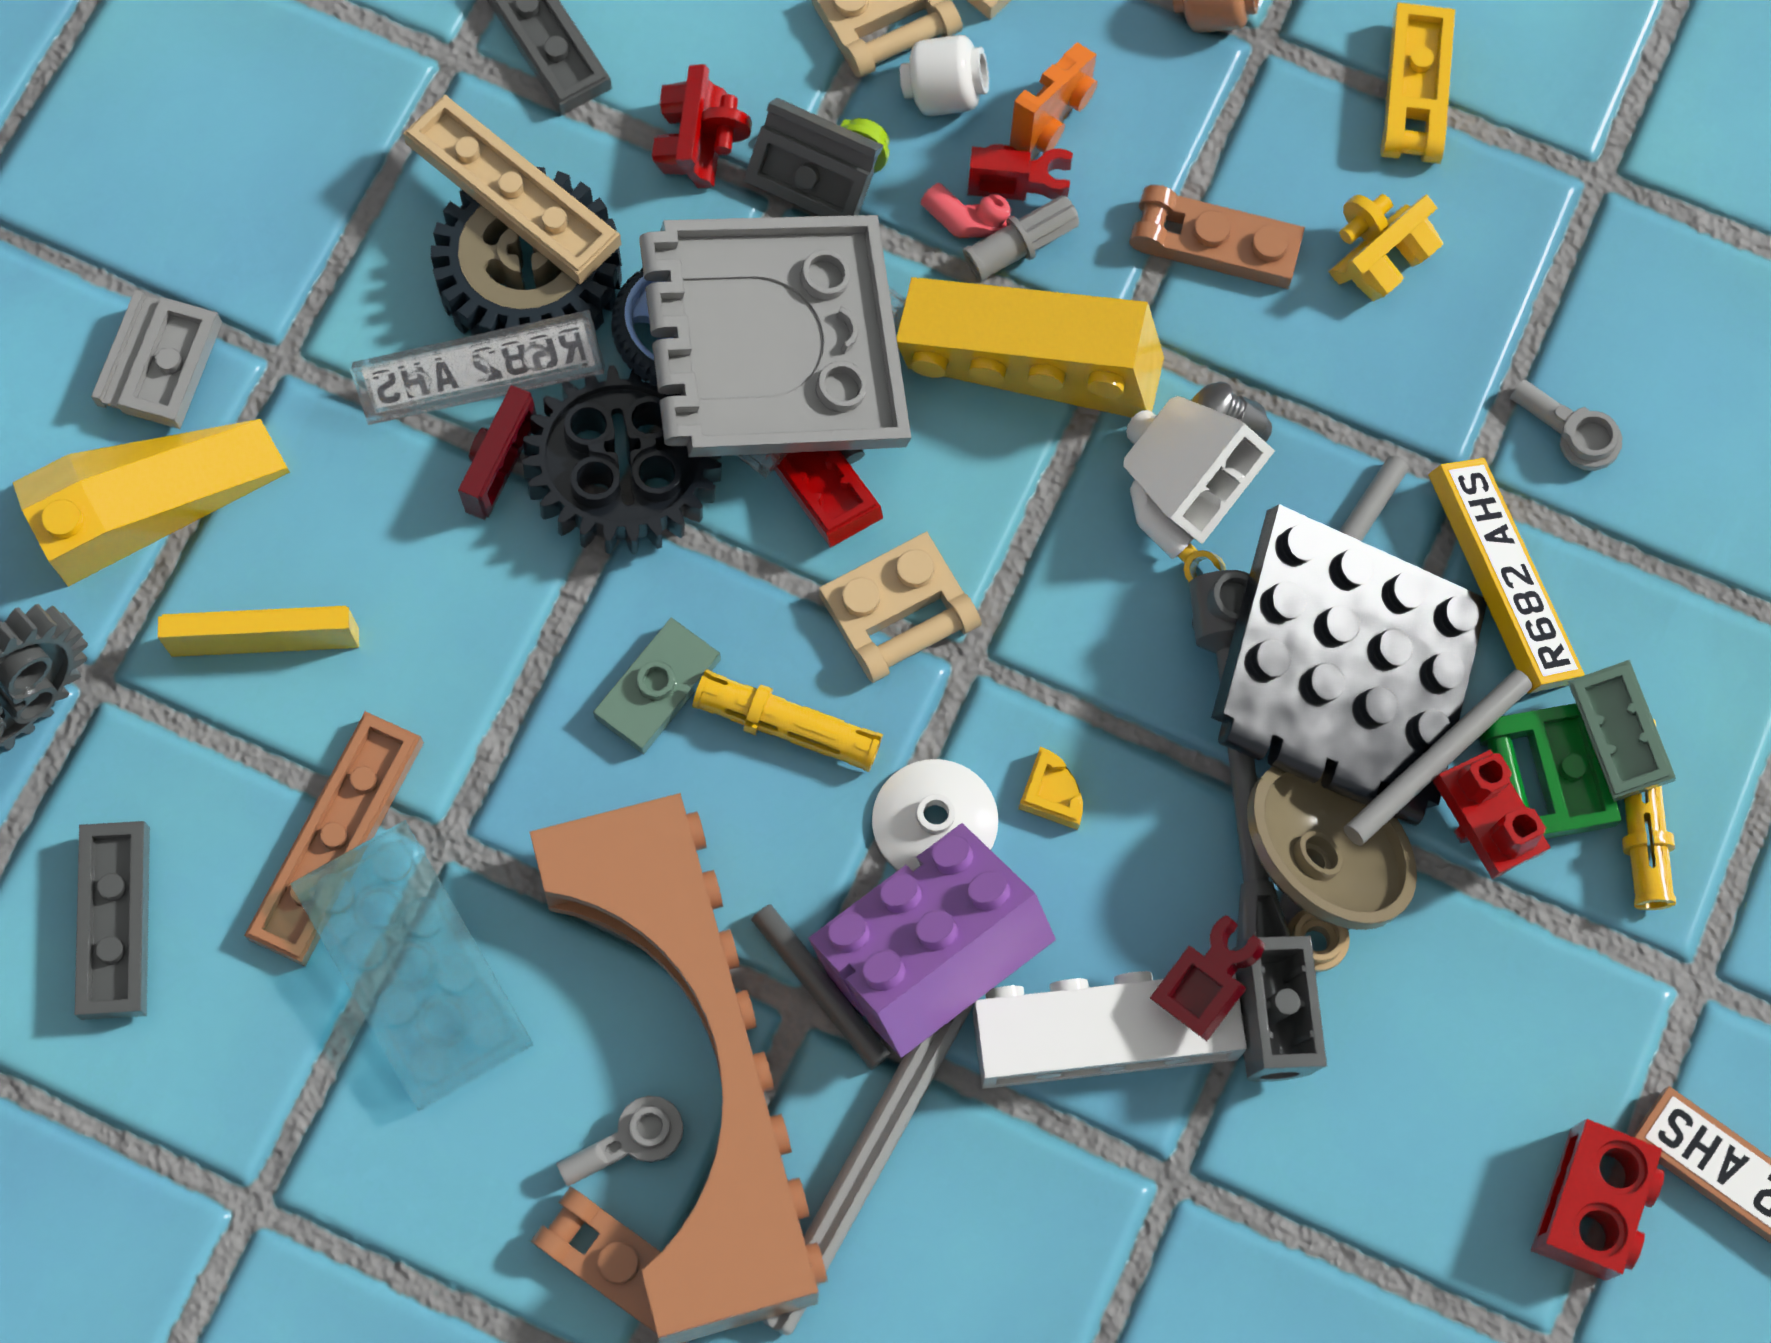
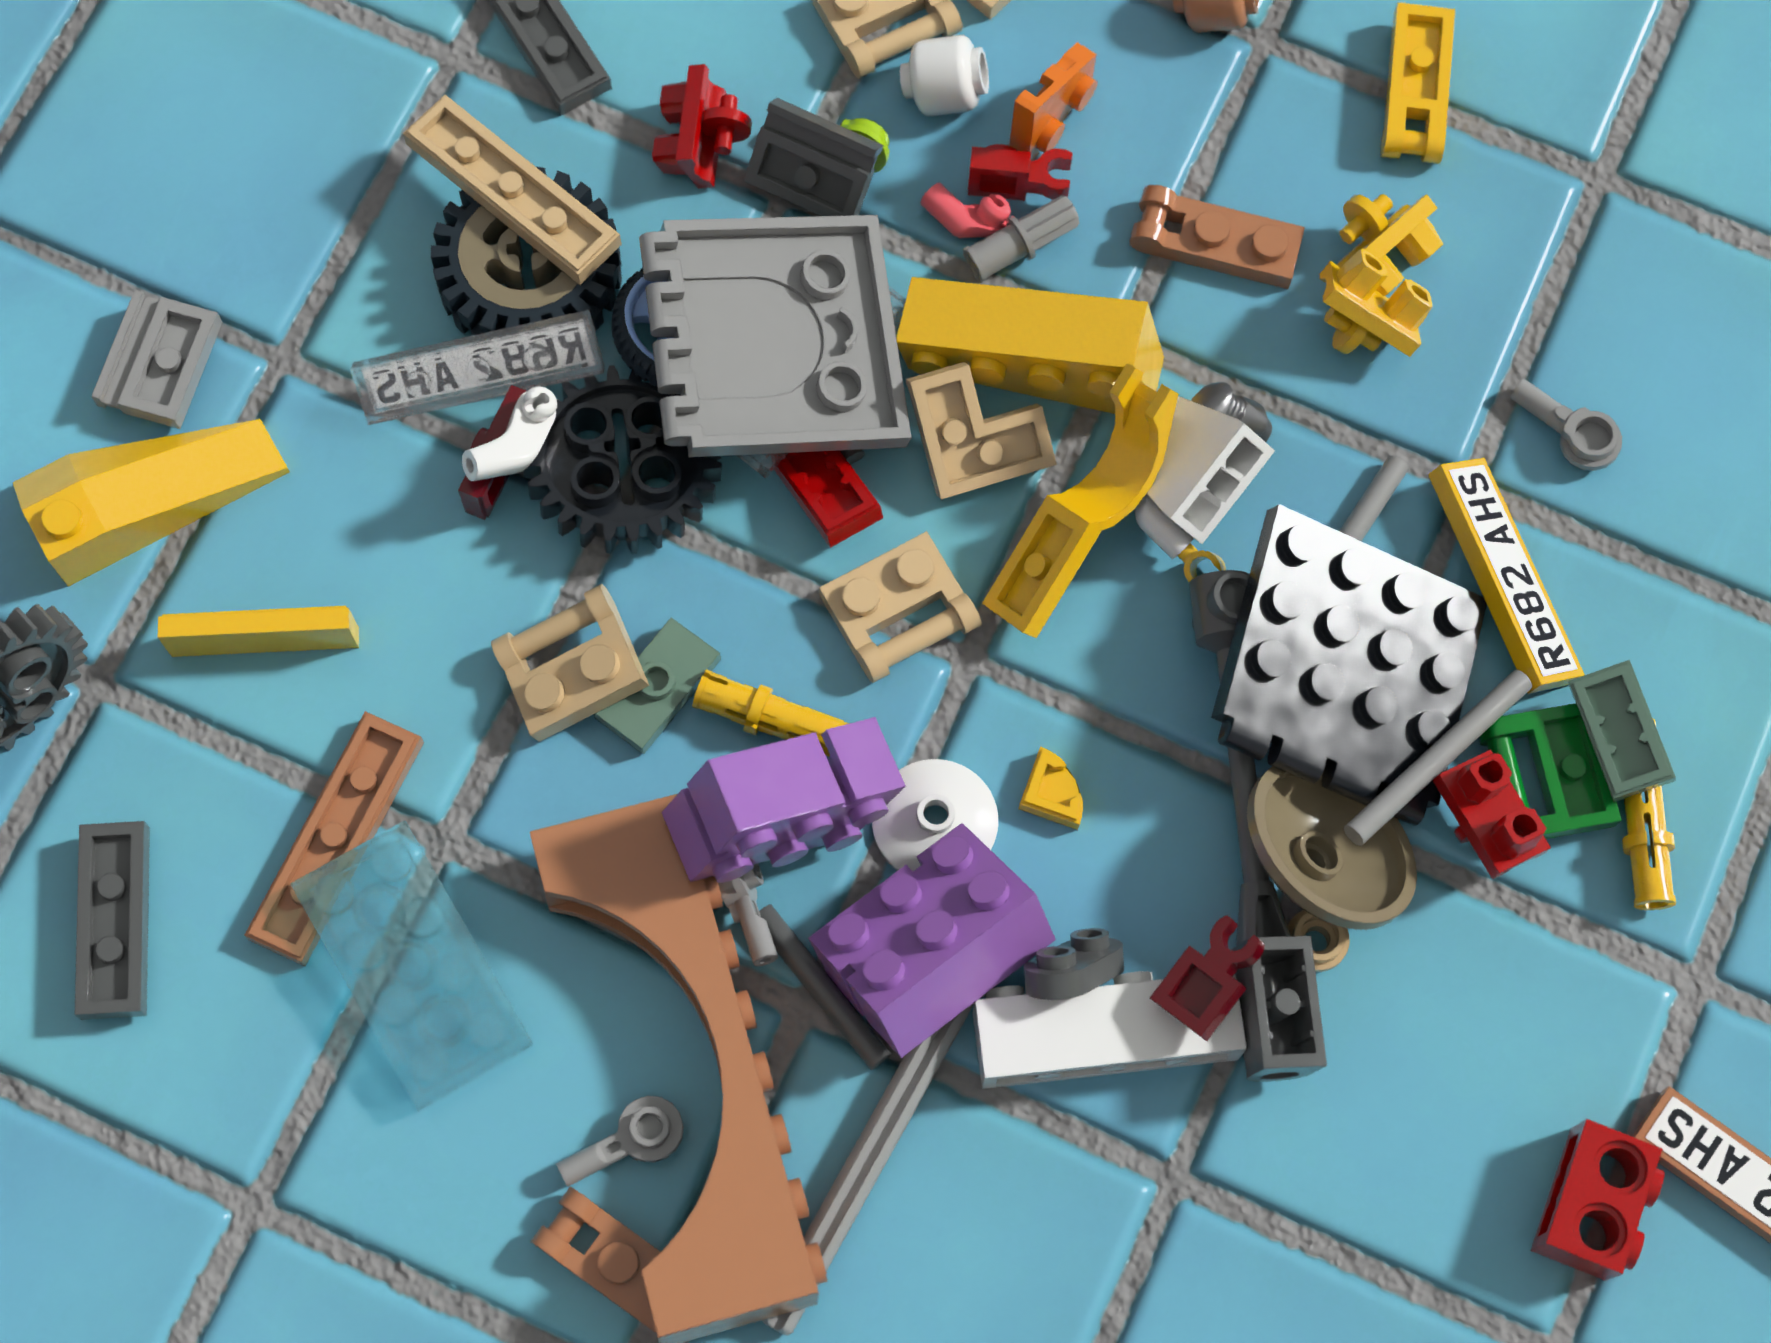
(520, 443): none -> white arm
(577, 680): none -> tan plate
(741, 898): none -> light grey plate
(782, 801): none -> medium lavender piece
(964, 447): none -> tan plate
(1073, 520): none -> yellow piece
(1074, 966): none -> dark grey plate
(1365, 314): none -> yellow hips

